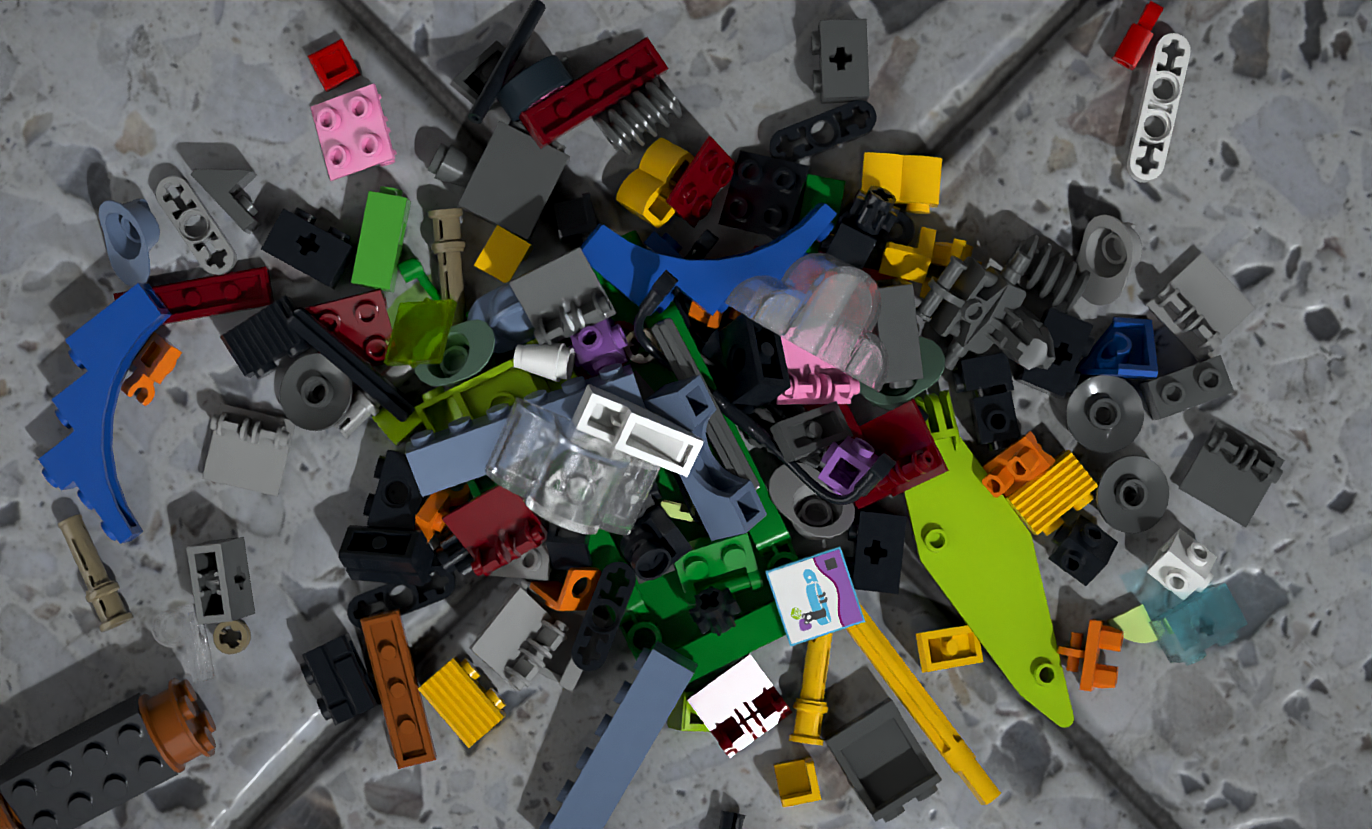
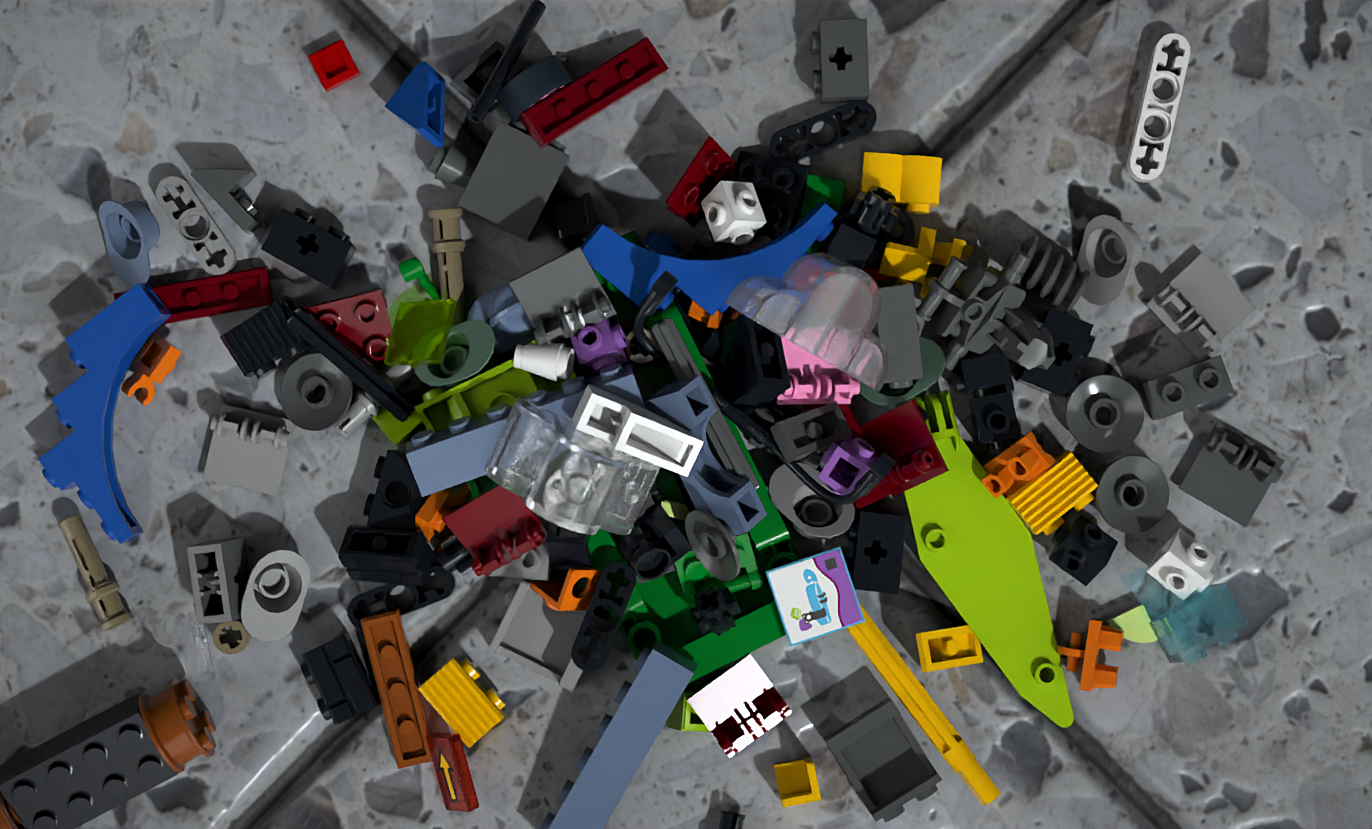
(274, 595): none -> light grey piece
(353, 132): bright pink hinge -> none
(381, 239): bright green brick -> none
(421, 103): none -> blue slope
(452, 771): none -> clear red tile
(503, 254): yellow panel -> none
(519, 639): light grey hinge -> none
(640, 117): dark grey piece -> none
(651, 184): yellow brick -> none
(713, 544): none -> dark grey dish
(733, 212): none -> white brick
(810, 704): yellow pin -> none
(1123, 351): blue slope -> none
(1137, 37): red bar -> none

